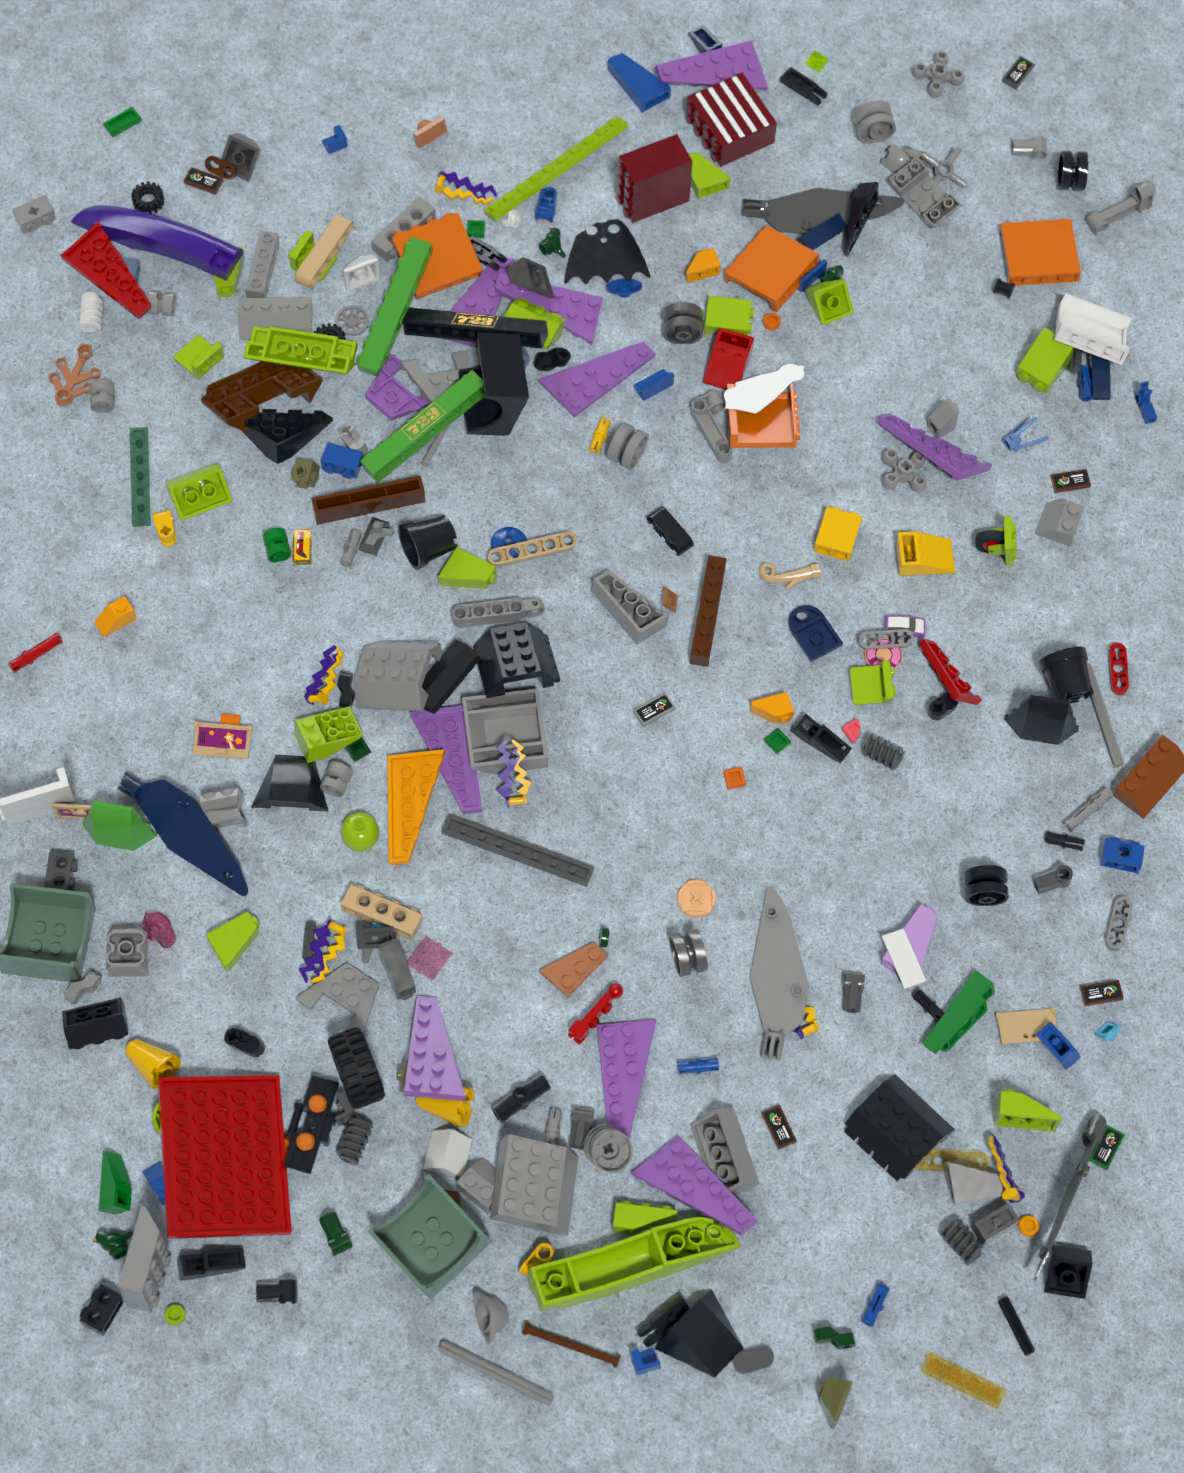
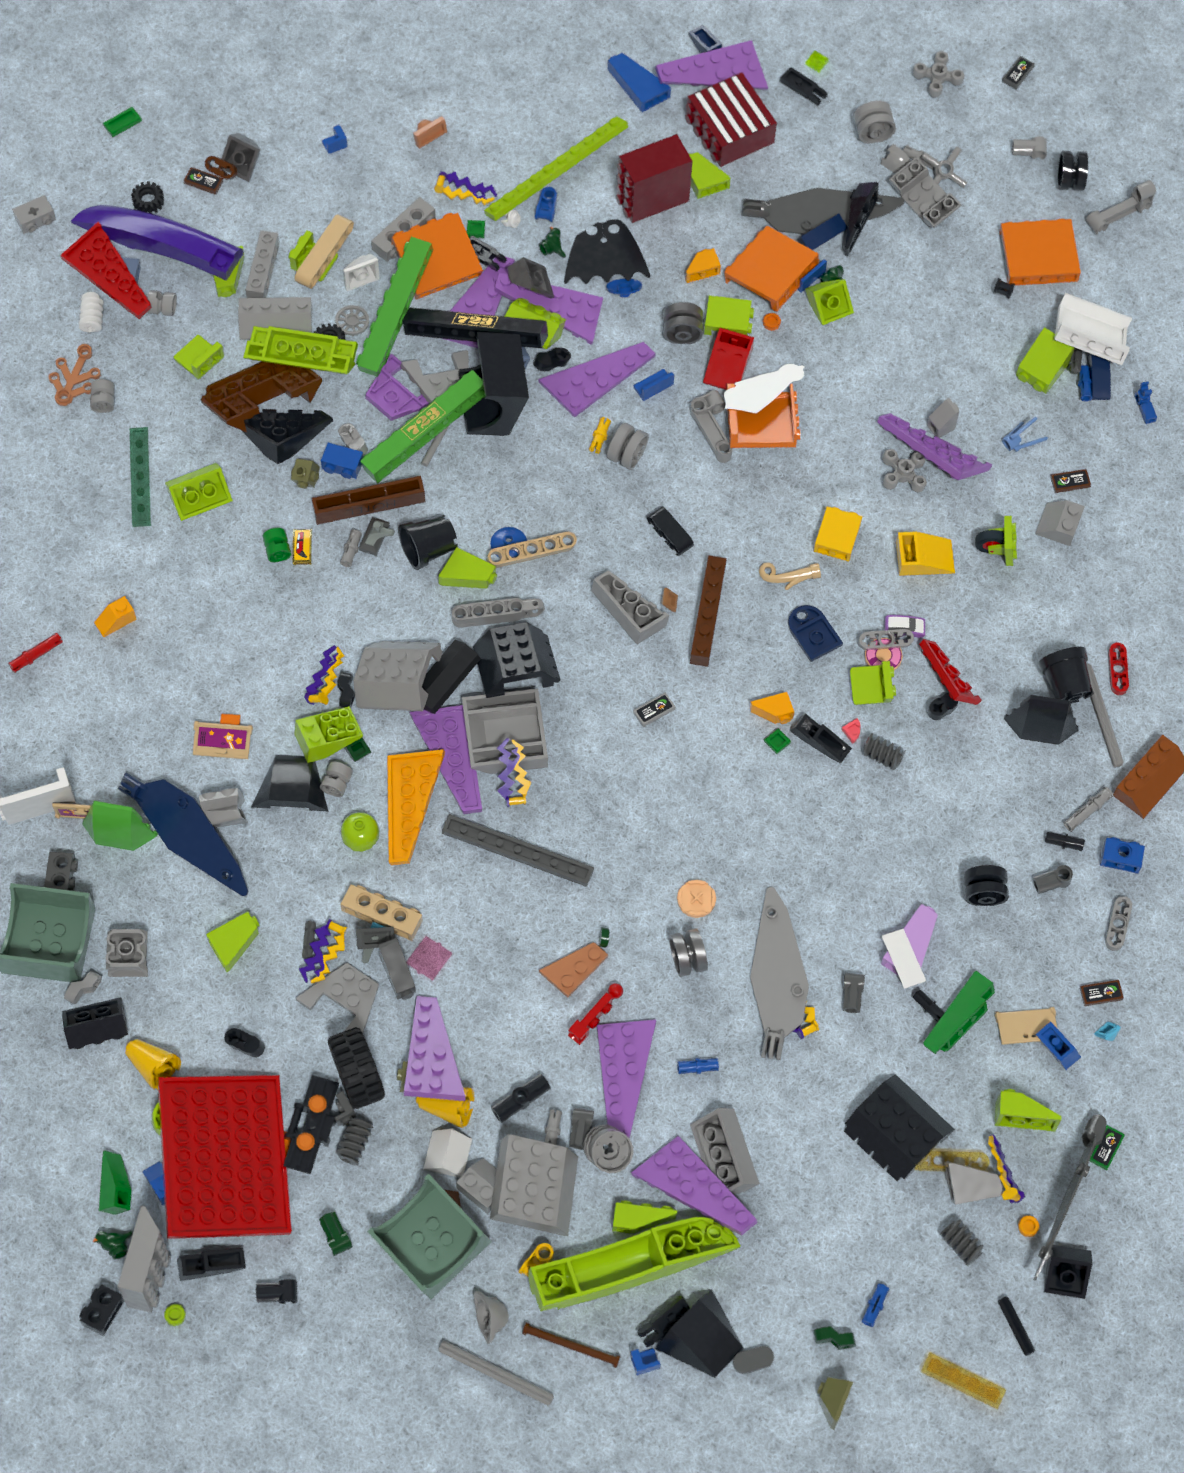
(157, 921): clear pink piece -> none
(165, 525): yellow piece -> none
(734, 778): orange tile -> none
(778, 1127): tile -> none
(995, 1224): flat silver panel -> none

